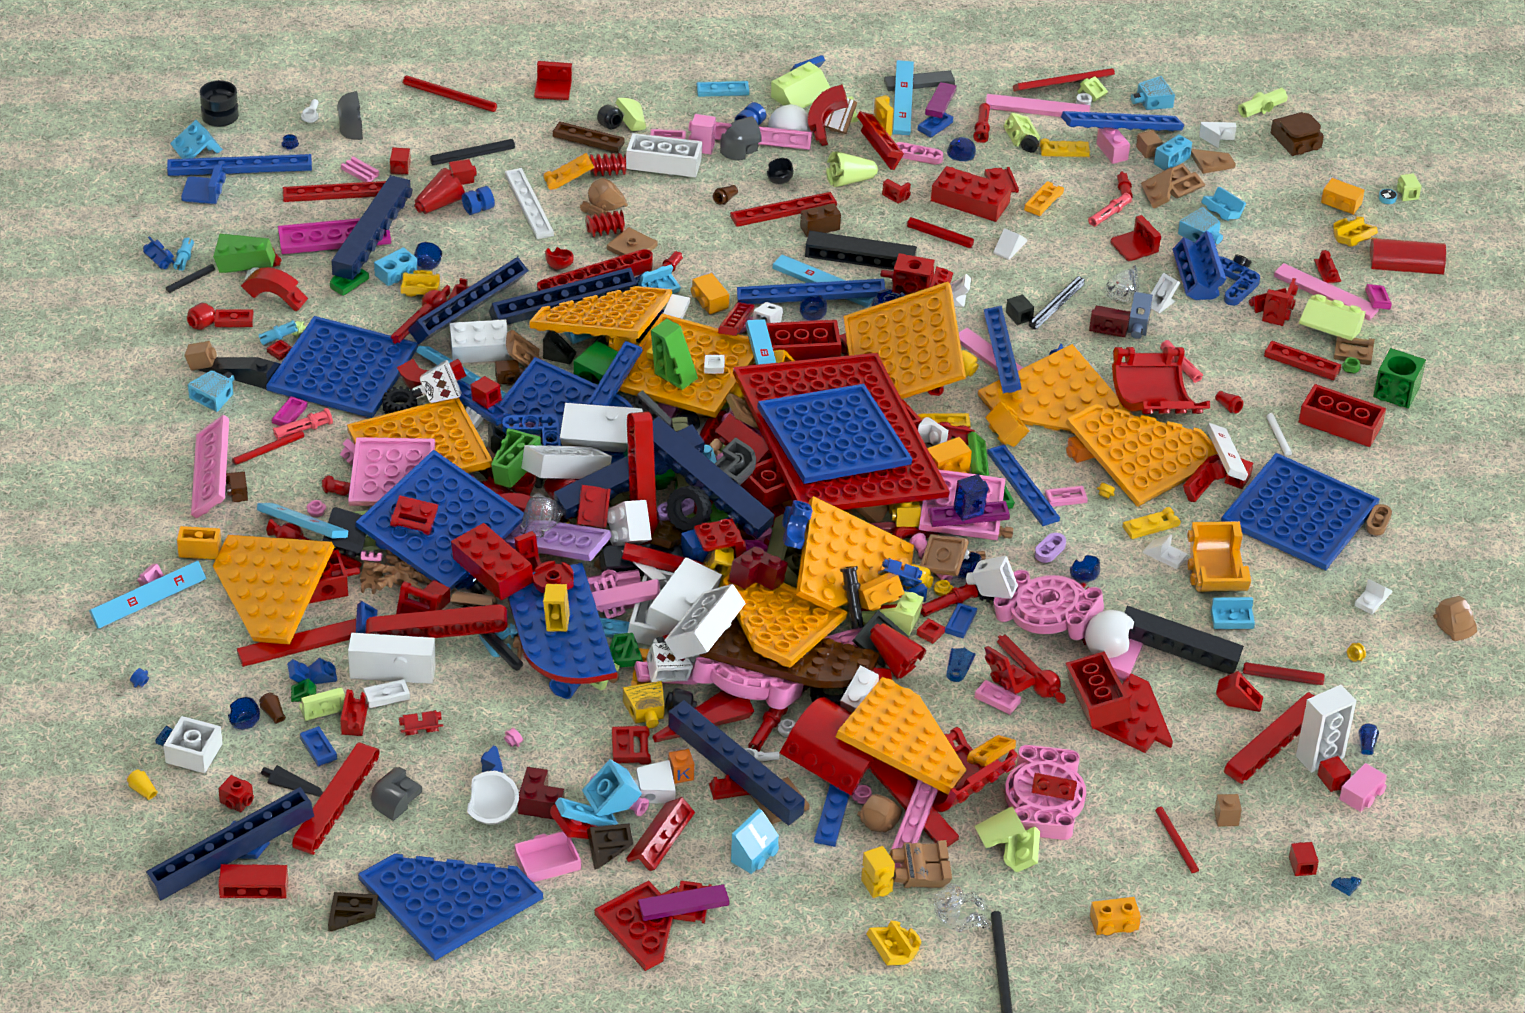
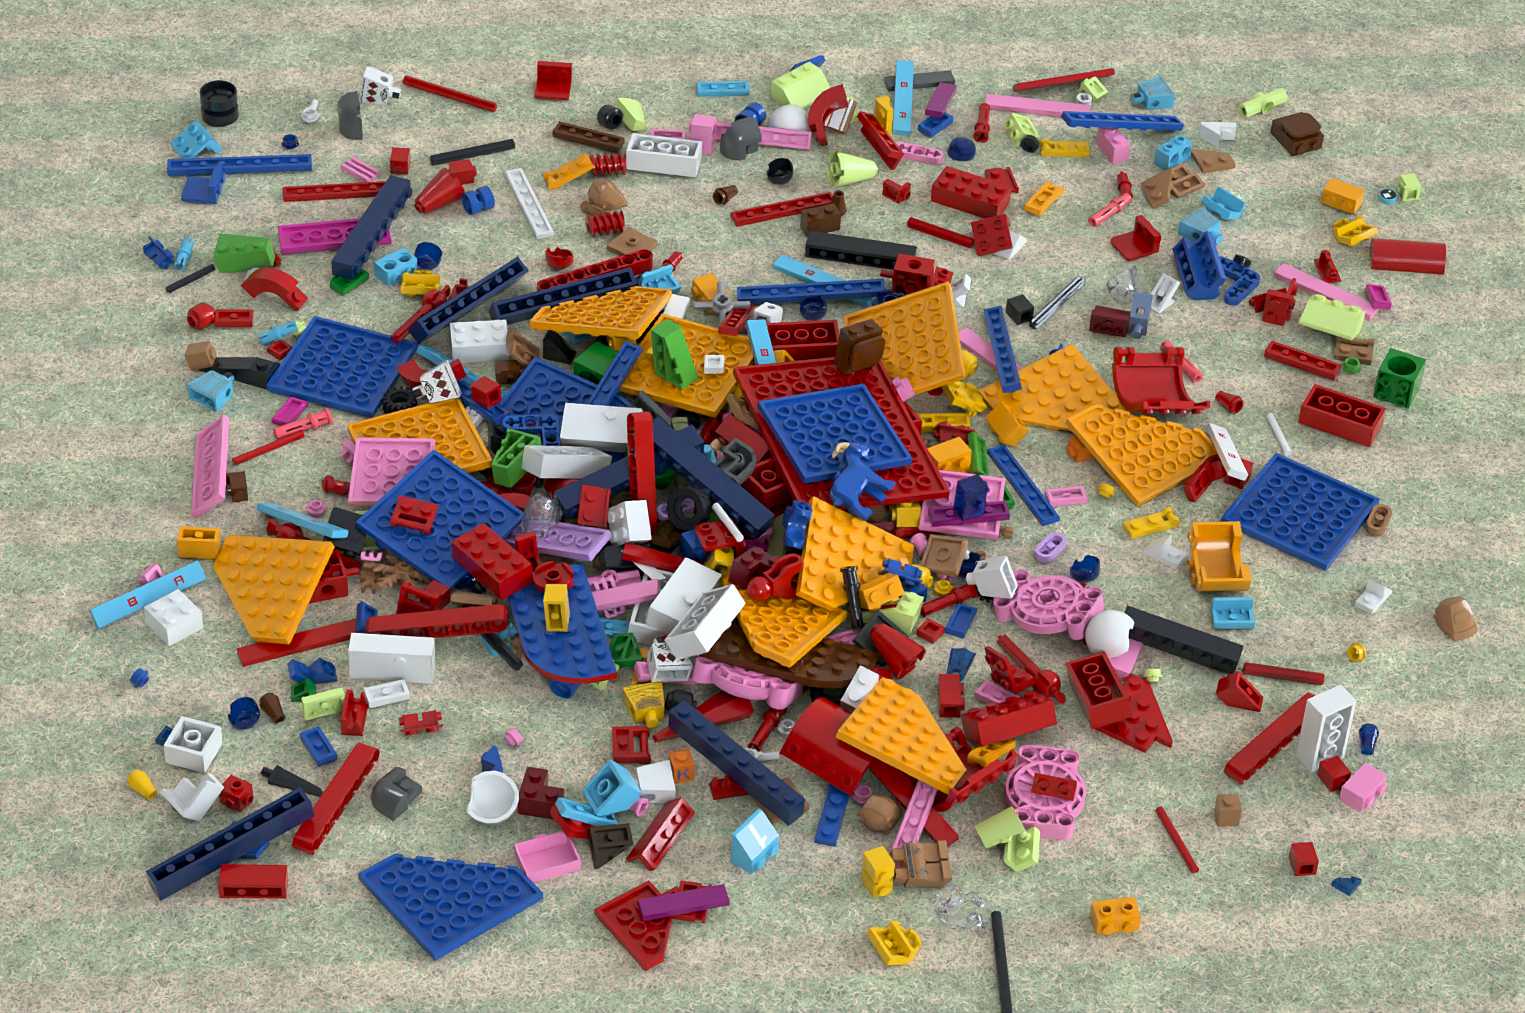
(173, 617): none -> white brick
(194, 801): none -> white panel
(351, 909): dark brown wing -> none
(377, 87): none -> white torso
(722, 303): none -> light grey bar
(727, 522): none -> white bar
(777, 580): none -> red piece
(839, 201): none -> reddish brown cone
(856, 479): none -> blue animal
(859, 346): none -> reddish brown brick
(903, 388): none -> bright pink tile
(932, 431): white slope -> none
(950, 696): none -> red brick
(965, 396): none -> yellow plate
(992, 234): none -> red bracket
(1008, 718): none -> red brick
(1147, 143): medium nougat brick -> none
(1152, 675): none -> yellowish green plate

